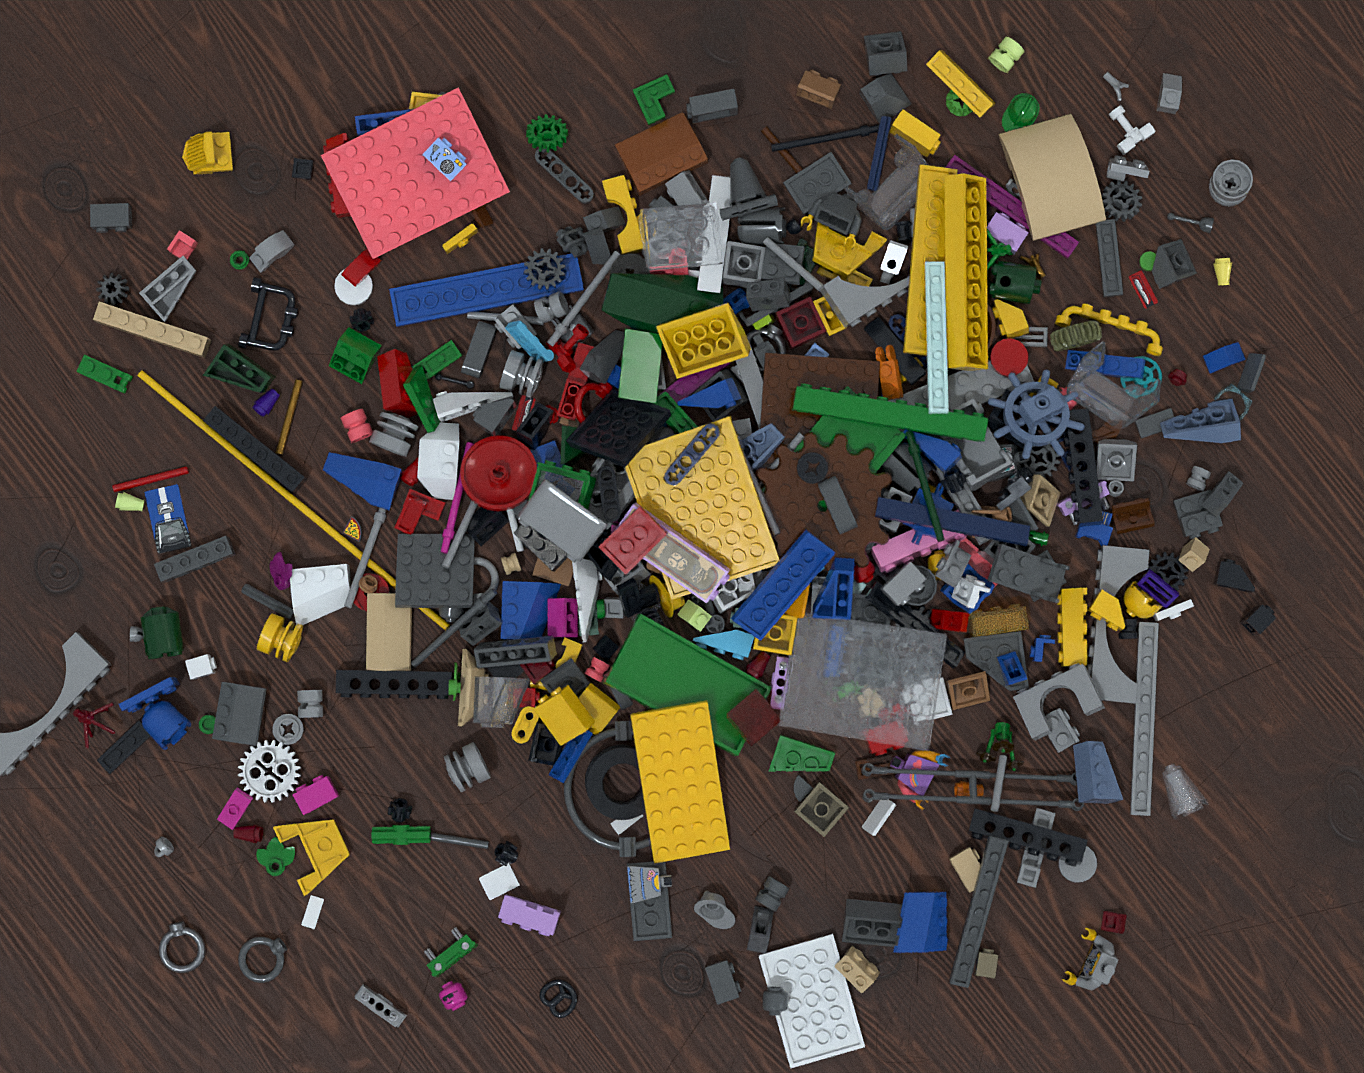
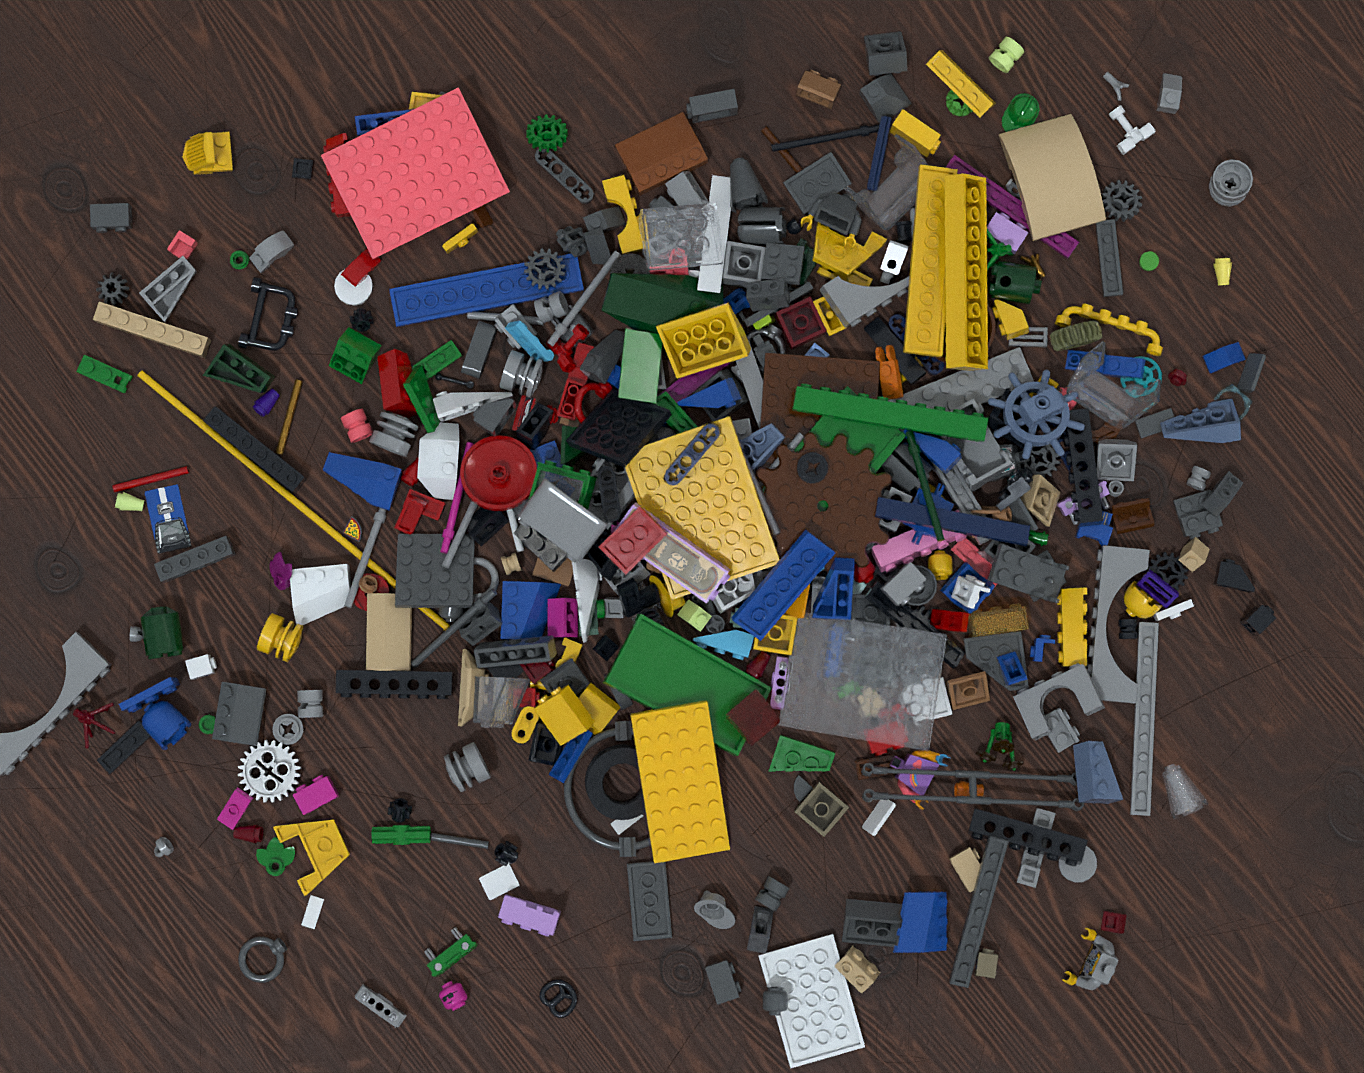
(179, 929): flat silver piece -> none
(267, 601): dark grey axle -> none
(445, 158): light blue brick -> none
(455, 685): bright green plate -> none
(597, 669): coral wheel -> none
(646, 882): light grey torso -> none
(648, 97): green plate -> none
(741, 209): dark grey pin -> none
(792, 263): light grey bar -> none
(837, 505): dark grey beam -> none
(936, 338): light aqua tile -> none
(953, 564): light grey bracket -> none
(954, 481): black gear -> none
(998, 783): light grey bar -> none
(1009, 356): red tile -> none
(1107, 608): yellow slope -> none
(1119, 167): light grey plate -> none
(1143, 289): sticker -> none
(1172, 264): dark grey slope -> none
(1205, 223): dark grey hinge -> none

